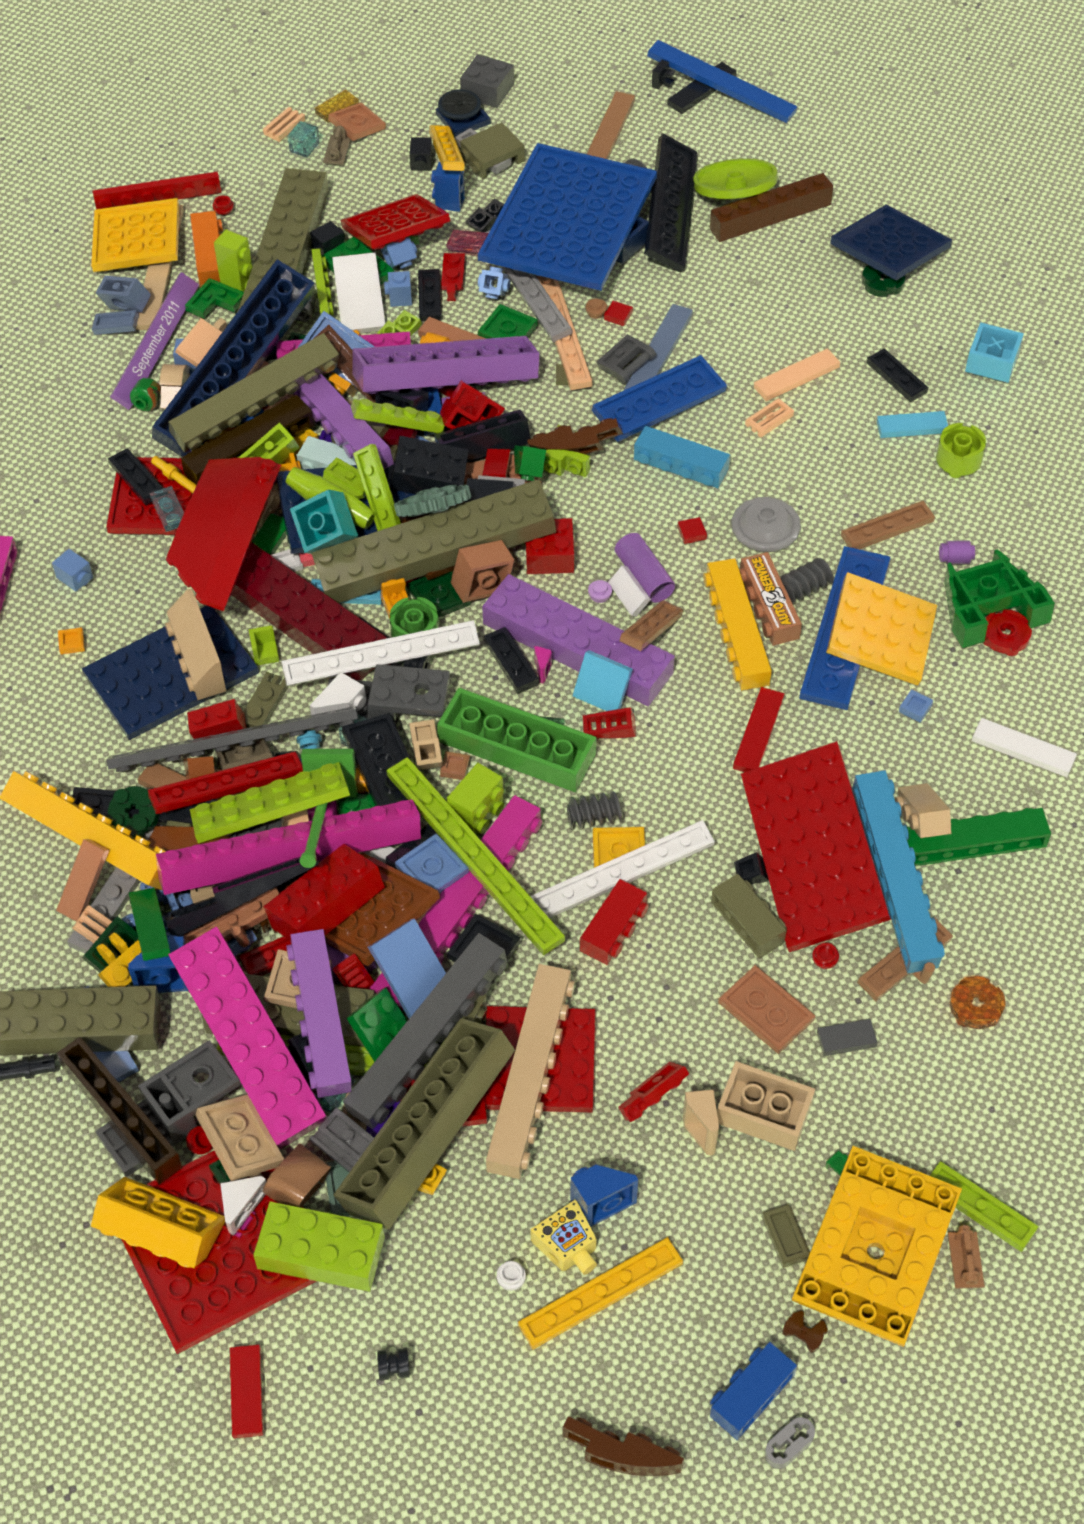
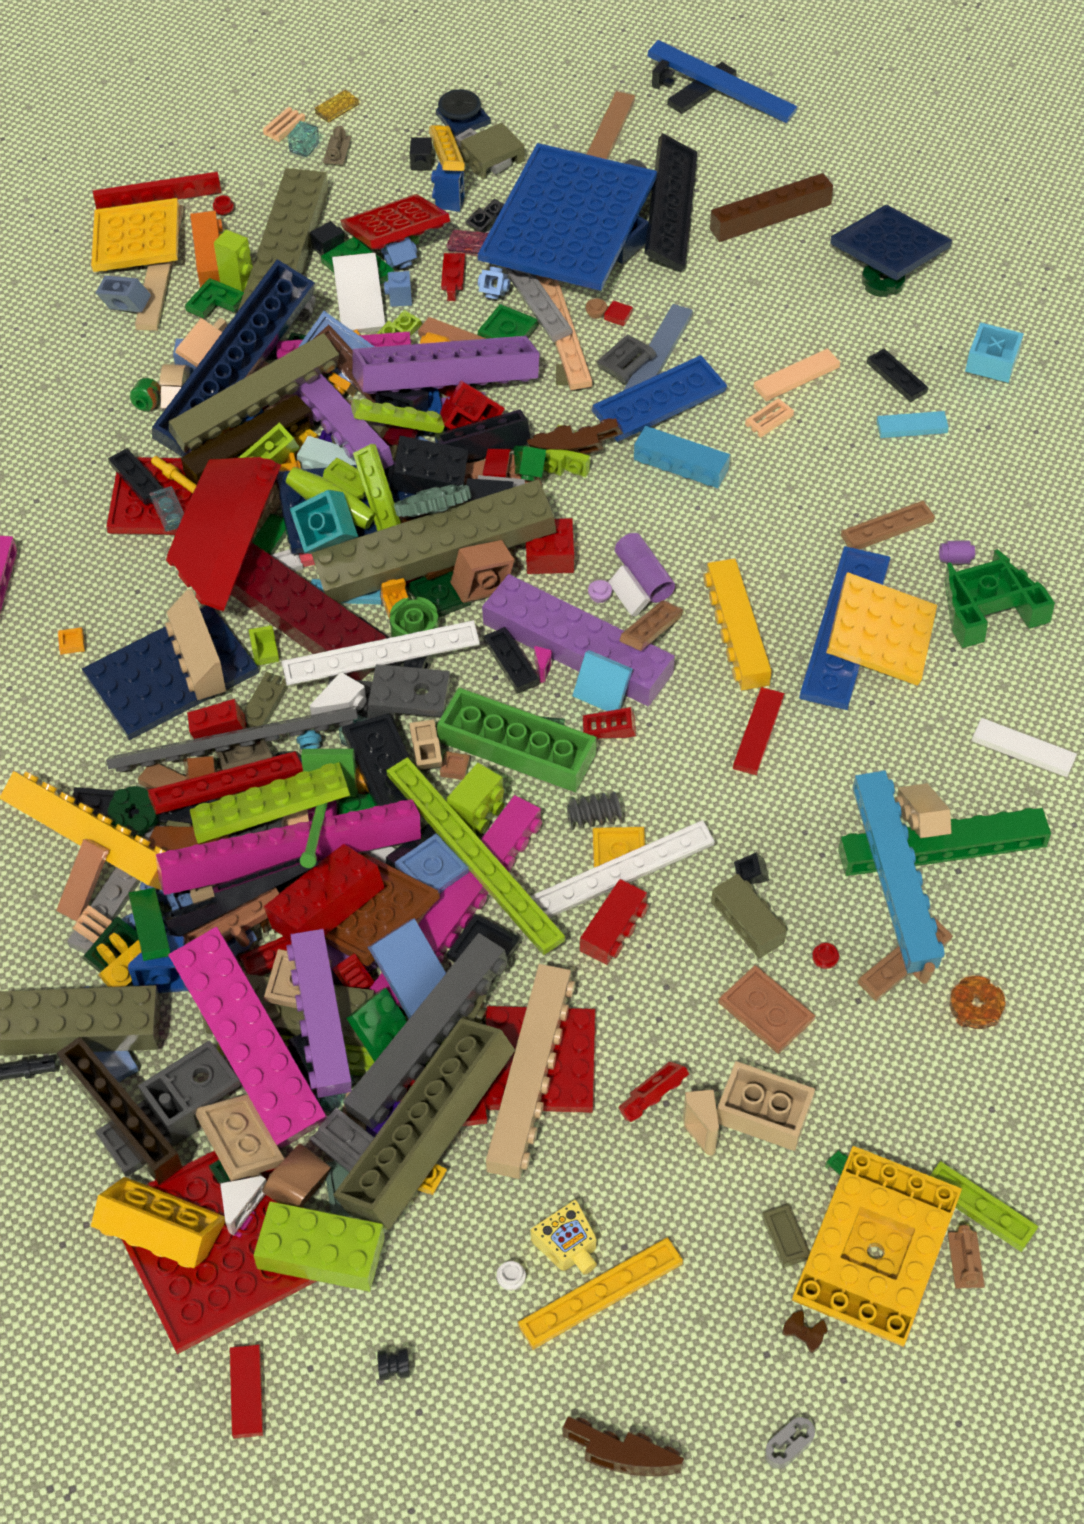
(72, 570): medium blue brick -> none
(115, 322): sand blue tile -> none
(155, 338): medium lavender tile -> none
(197, 1141): red plate -> none
(322, 279): lime plate -> none
(357, 121): nougat tile -> none
(429, 294): black tile -> none
(488, 79): dark grey brick -> none
(603, 1192): blue slope -> none
(692, 530): red tile -> none
(735, 178): lime dish -> none
(752, 1390): blue brick -> none
(766, 524): light grey piece -> none
(770, 599): nougat brick -> none
(807, 578): dark grey piece -> none
(814, 847): red plate -> none
(847, 1037): dark grey tile -> none
(916, 706): medium blue plate -> none
(960, 449): lime brick -> none
(1007, 643): red plate -> none

